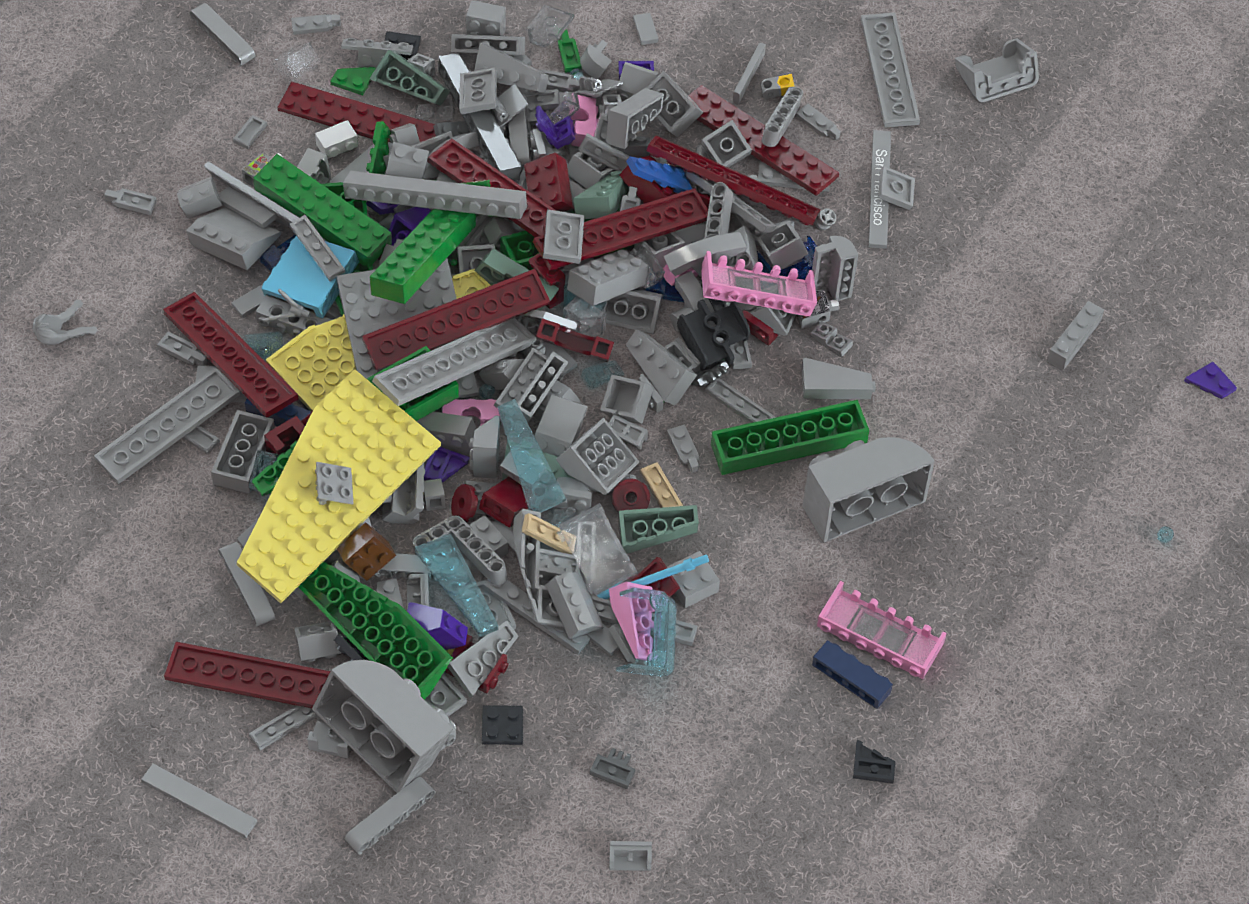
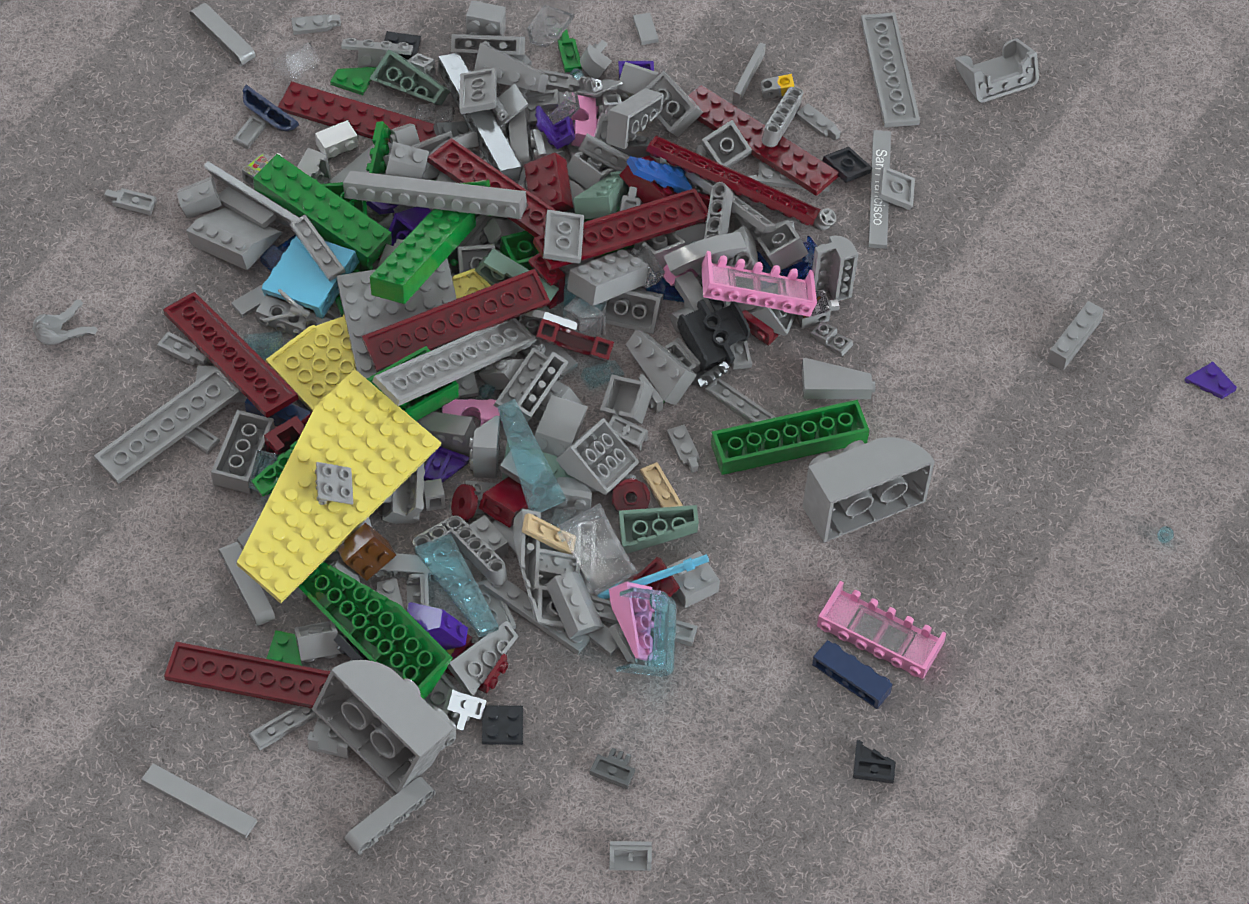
(268, 111): none -> dark blue brick
(284, 648): none -> green wing
(463, 707): none -> hinge
(848, 164): none -> black plate

